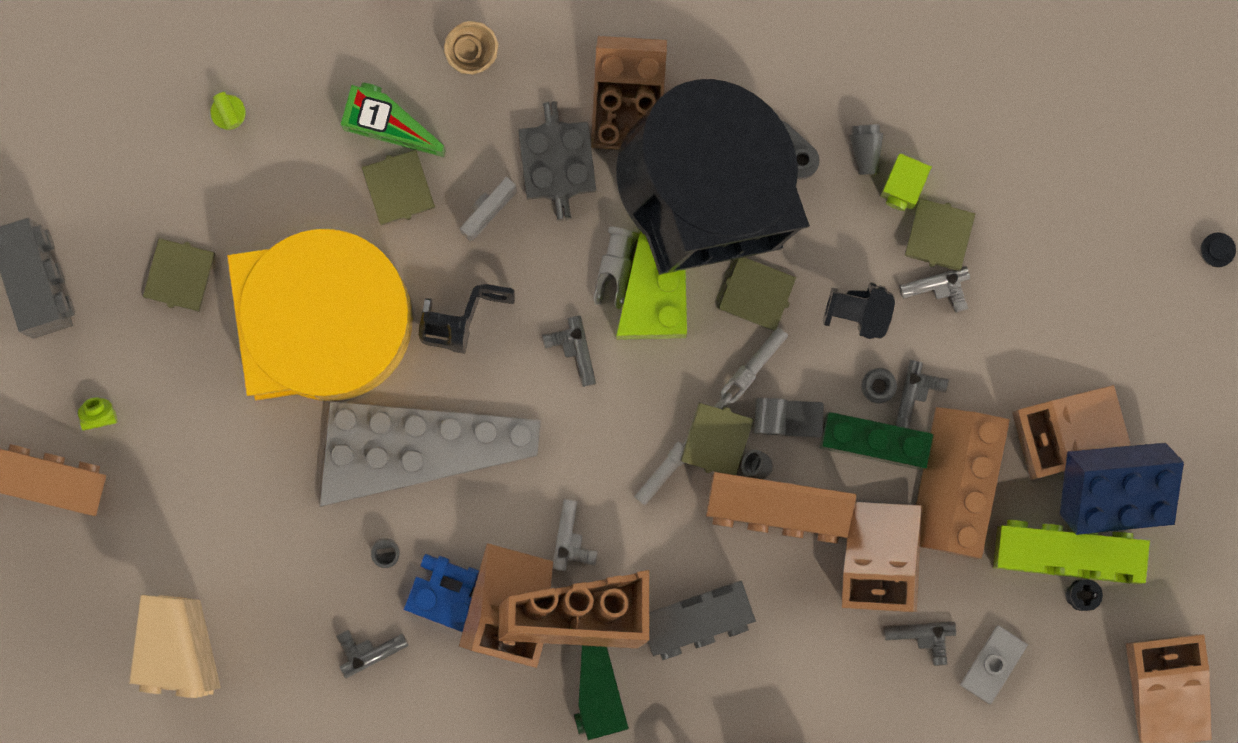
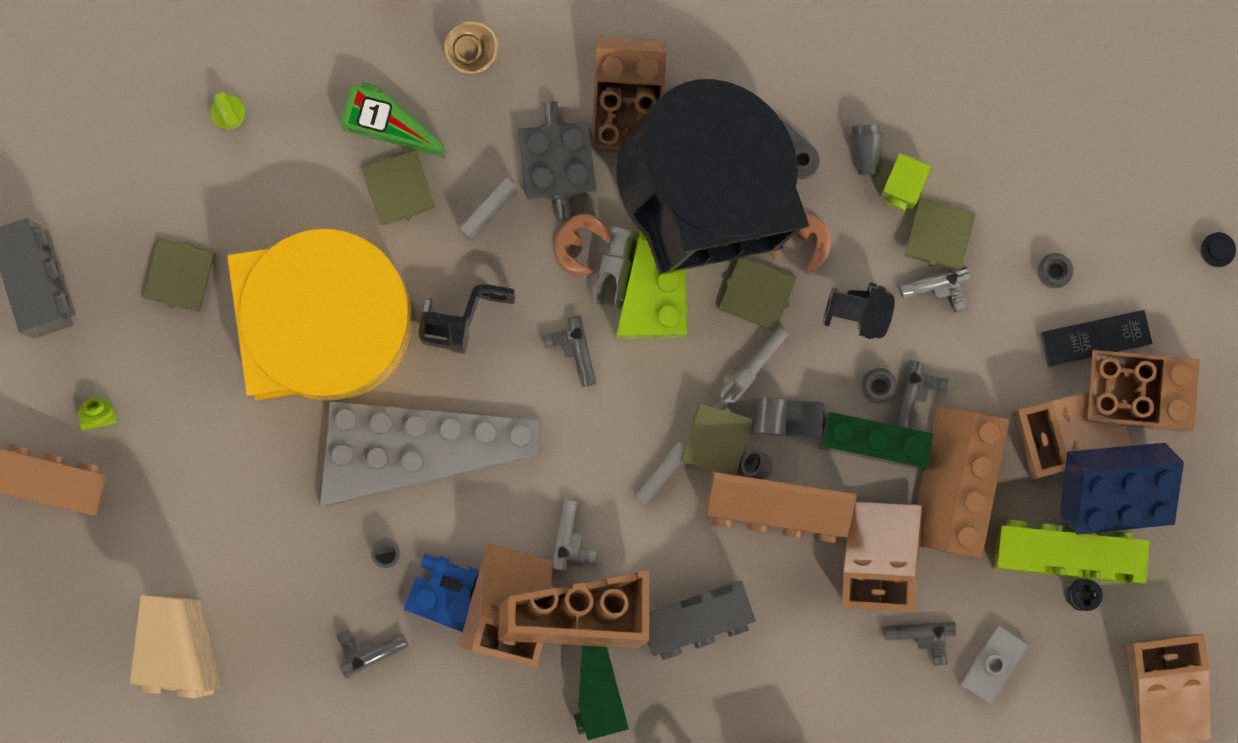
(569, 236): none -> nougat head
(823, 244): none -> nougat head
(1063, 263): none -> dark grey plate
(1105, 334): none -> black tile
(1143, 391): none -> medium nougat slope

